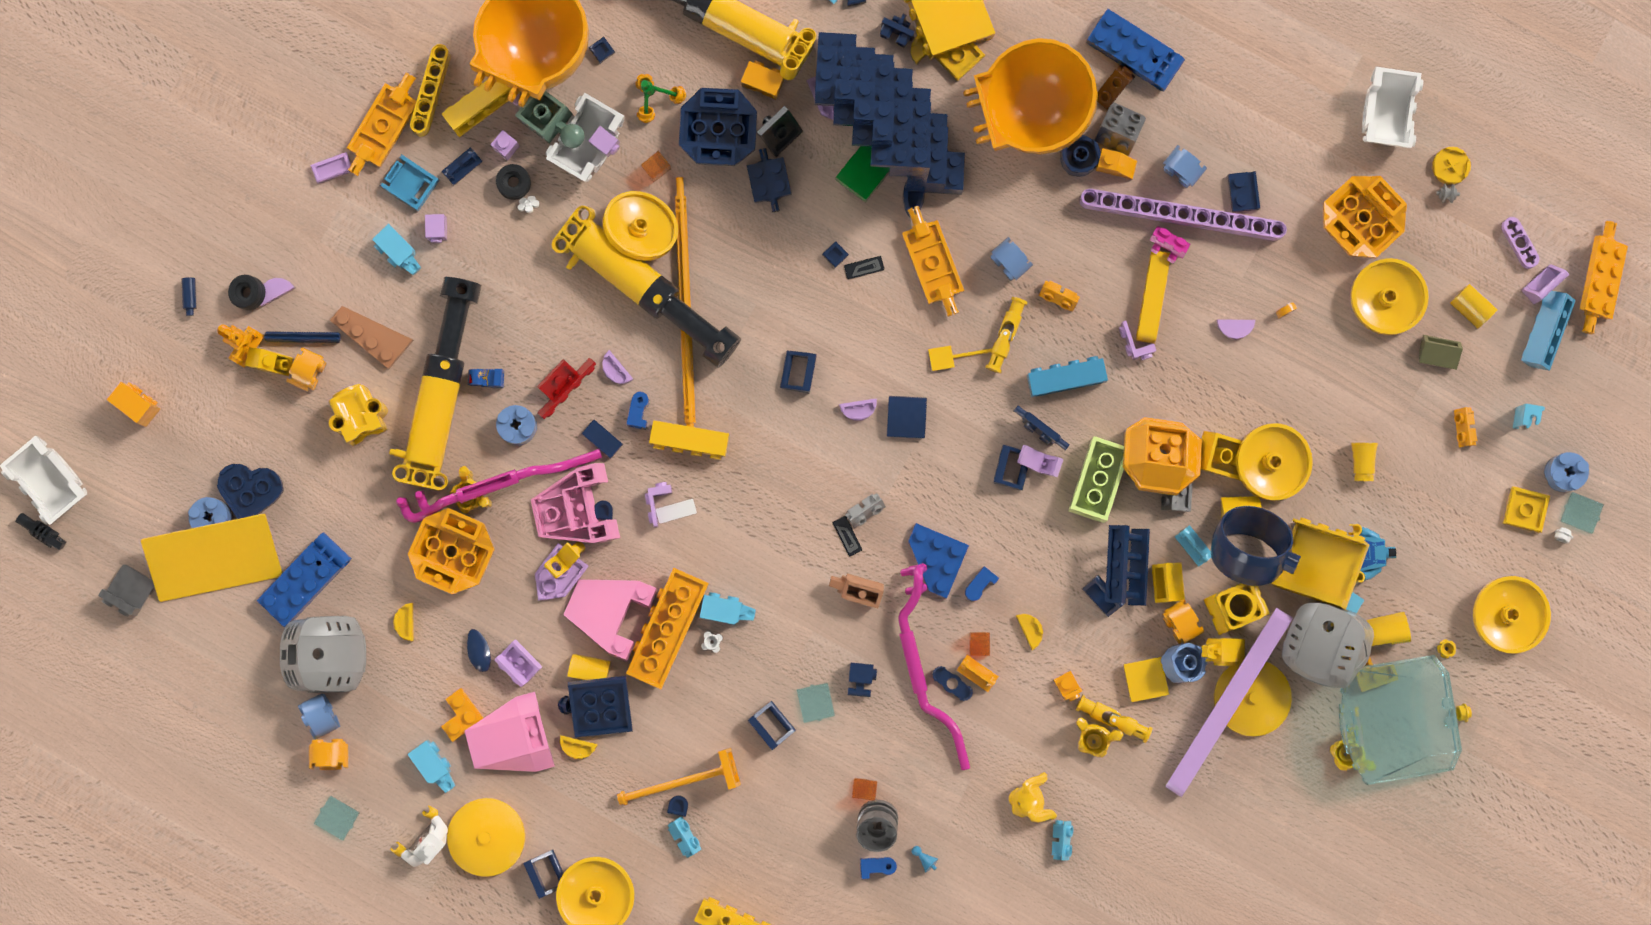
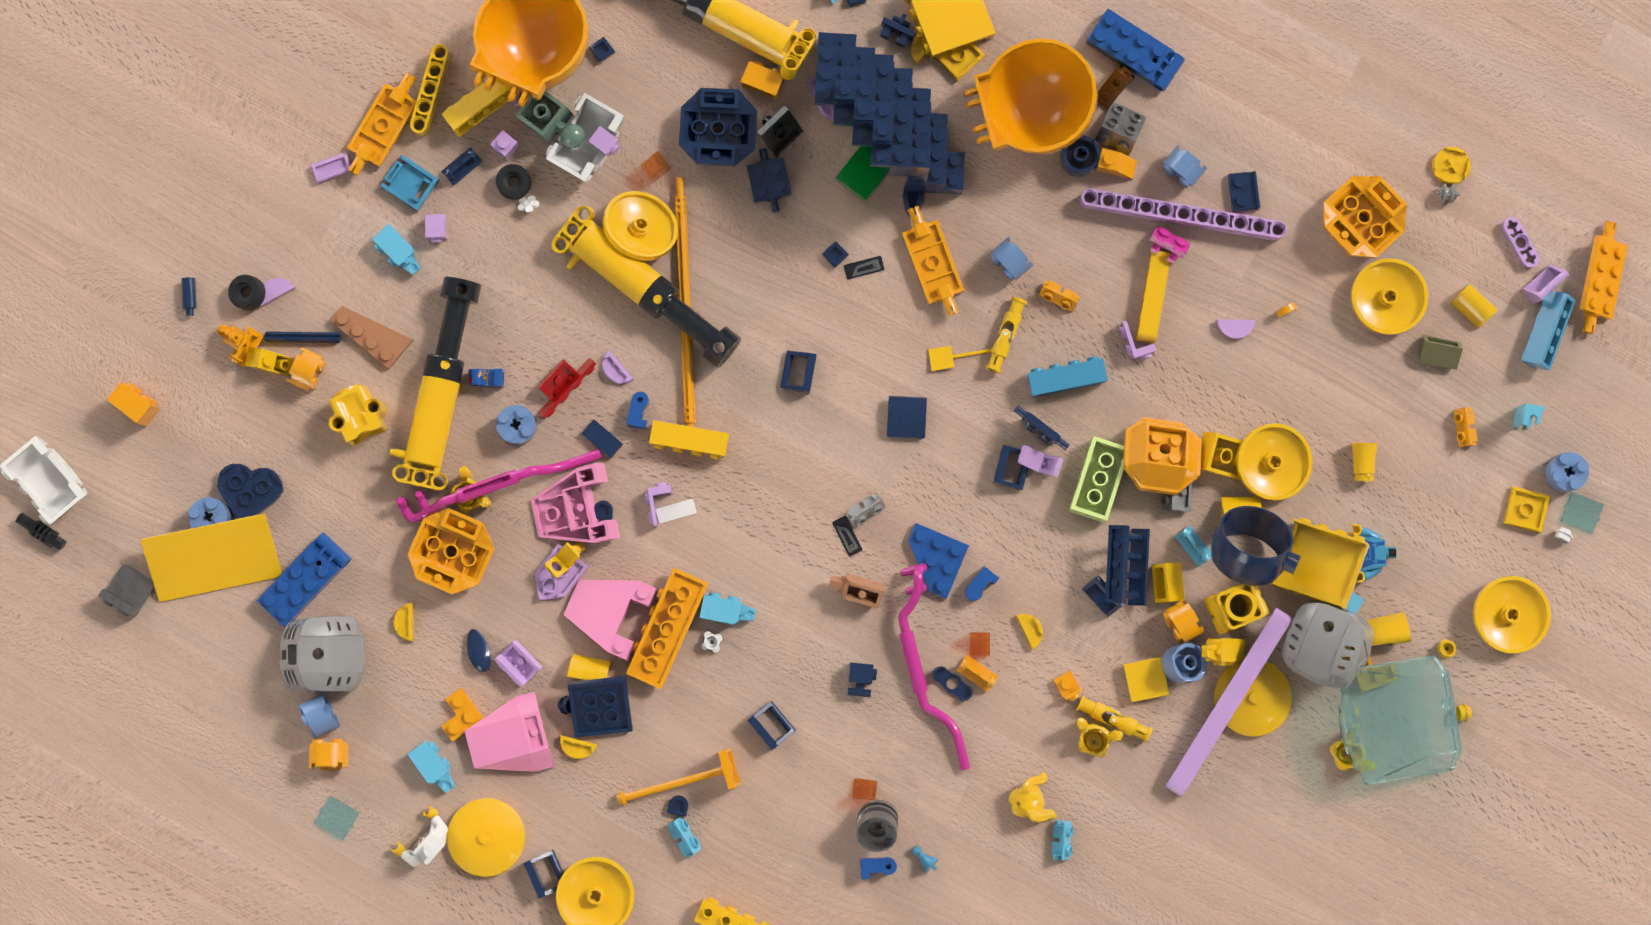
(646, 85): light orange plant -> none
(815, 702): clear light blue piece -> none
(859, 410): lavender tile -> none
(1391, 107): white cylinder -> none

